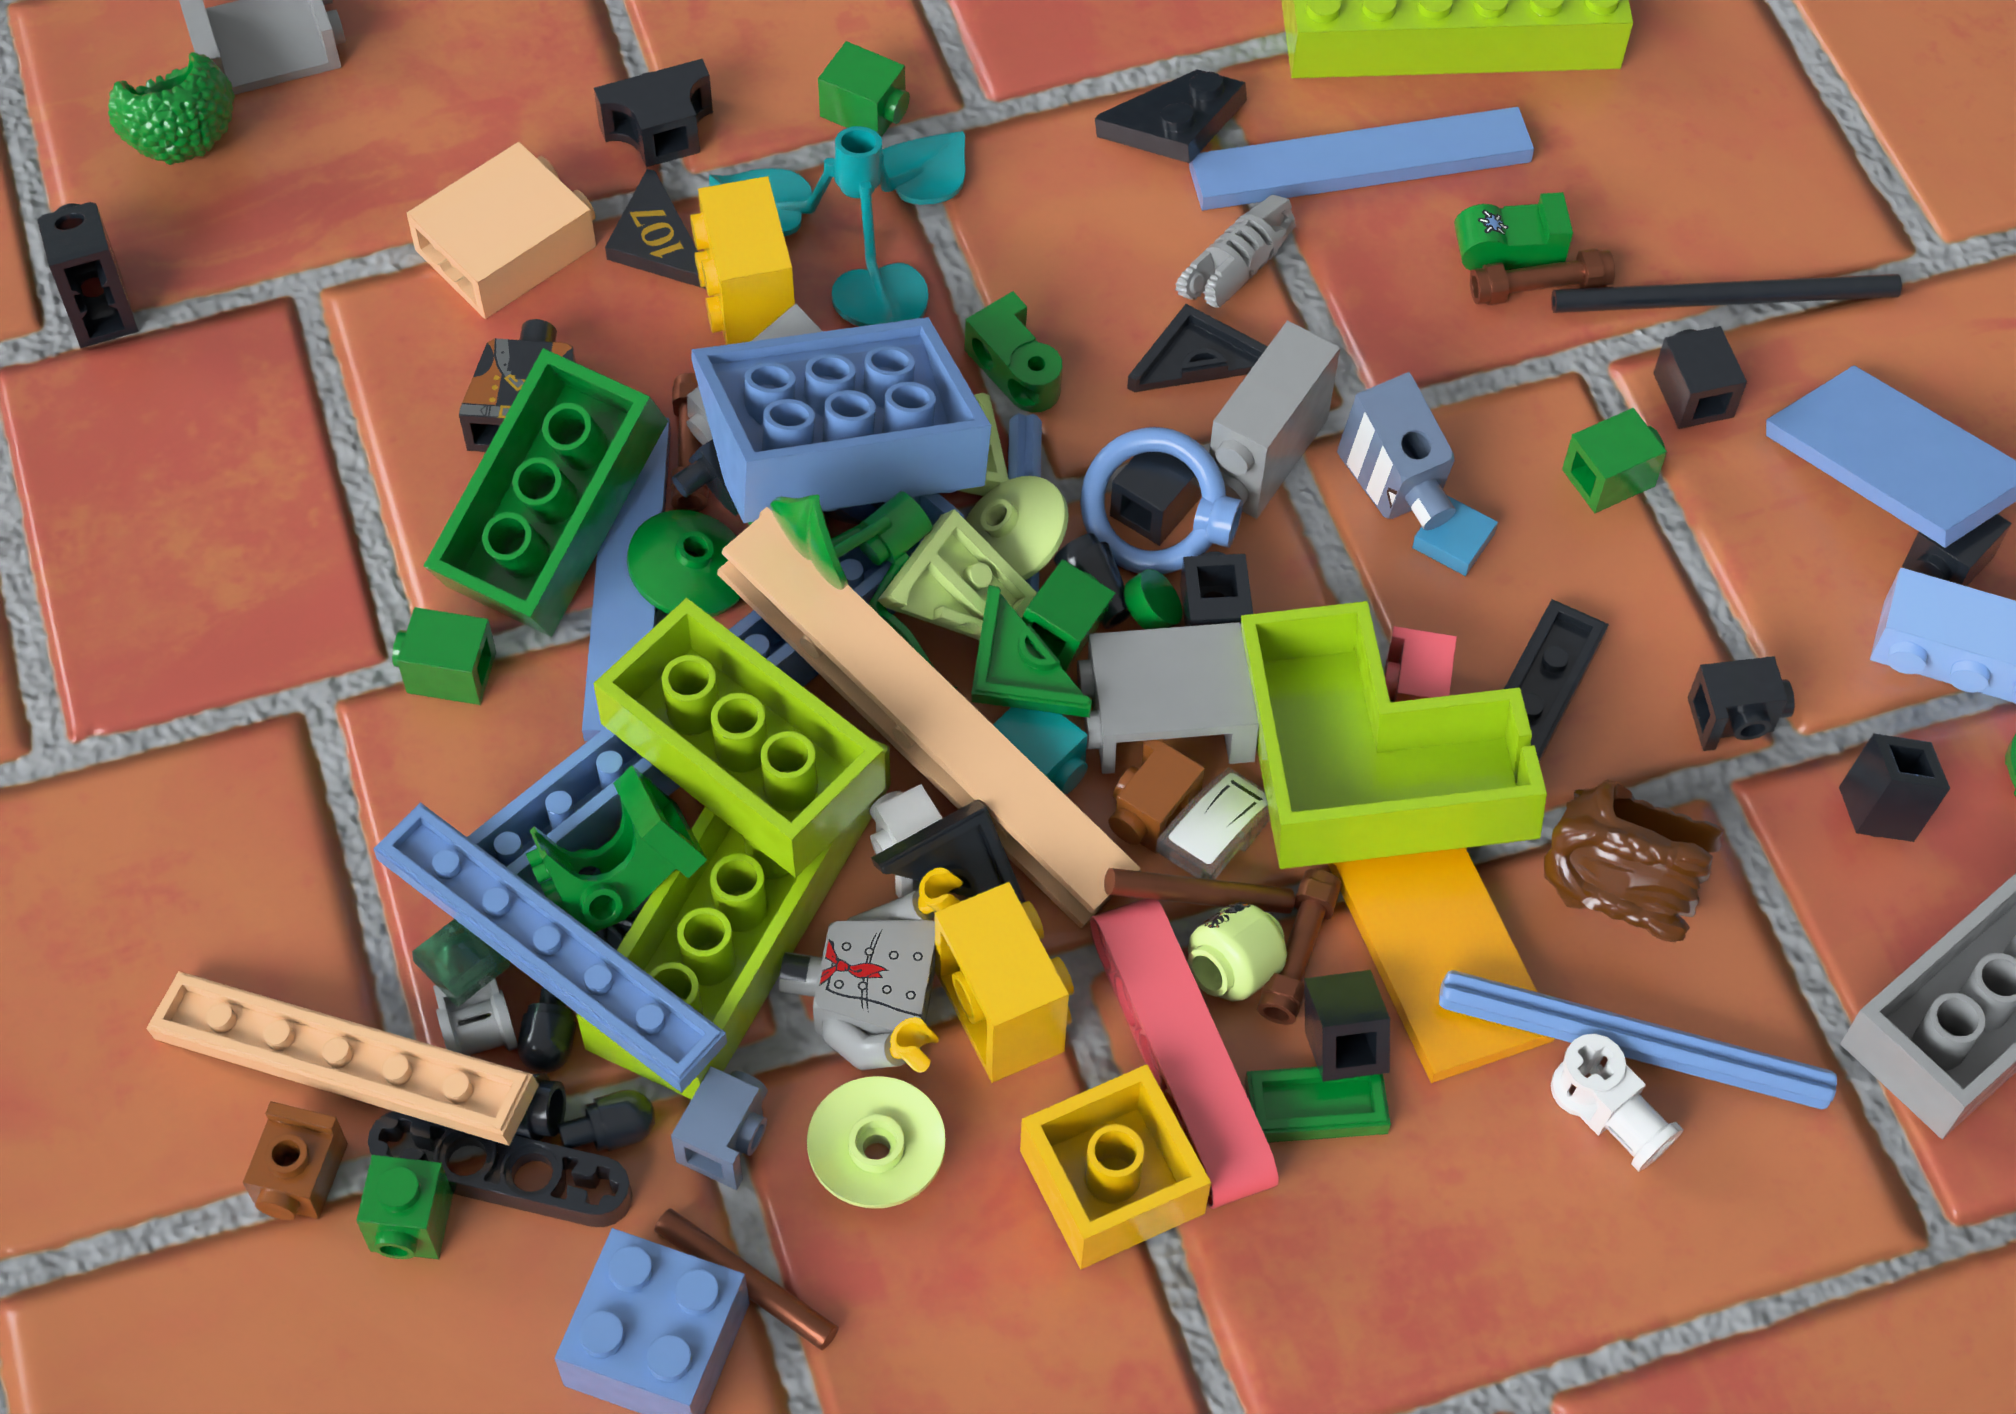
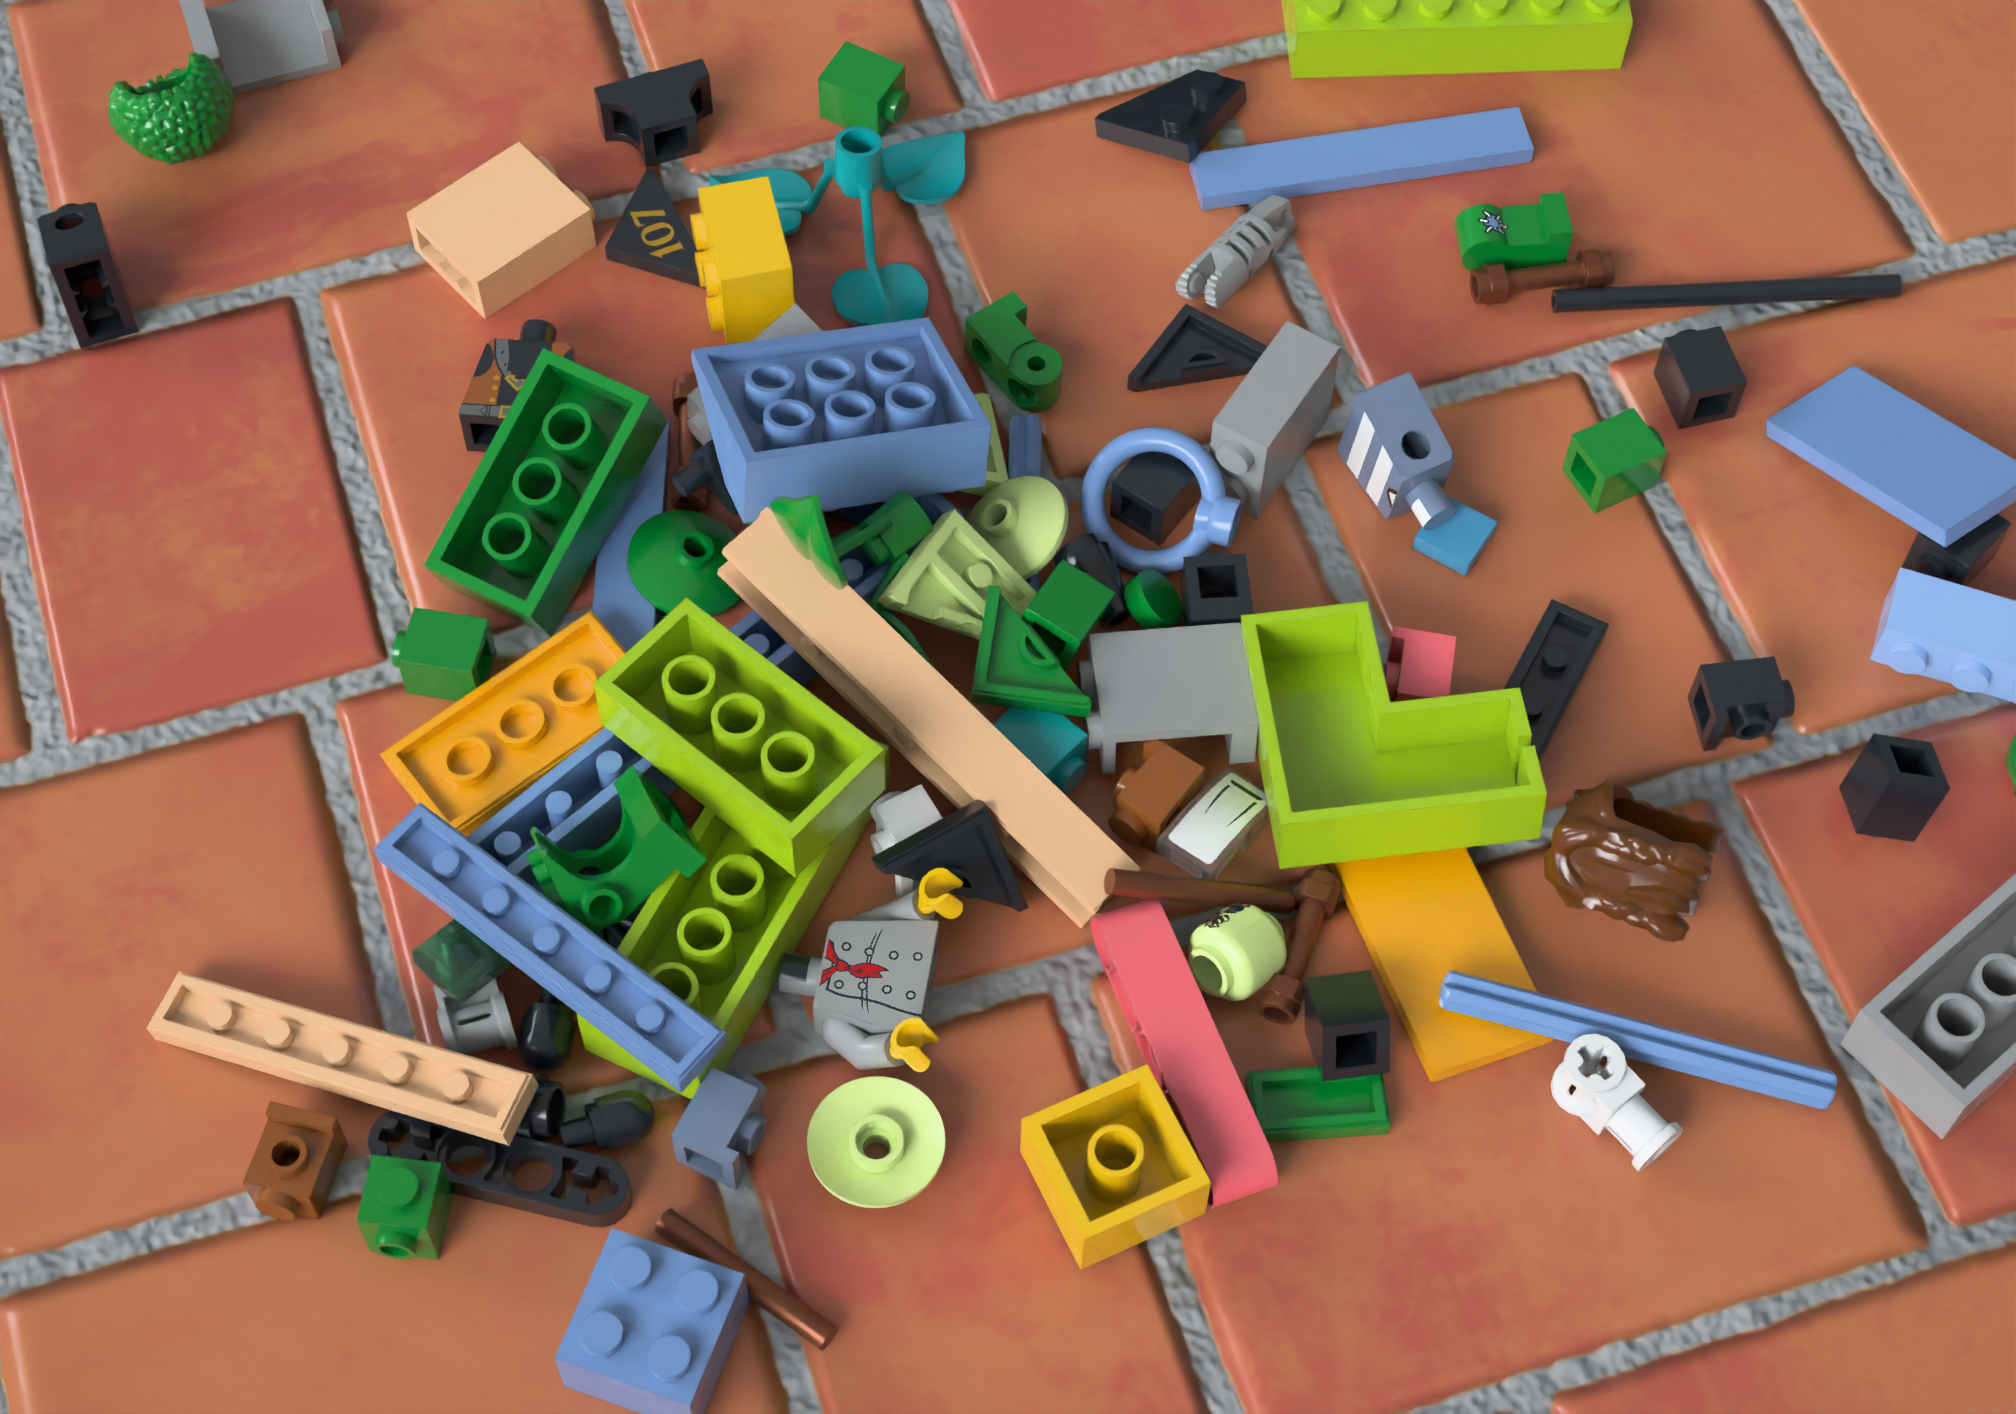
(508, 729): none -> light orange tile
(1003, 980): yellow brick -> none

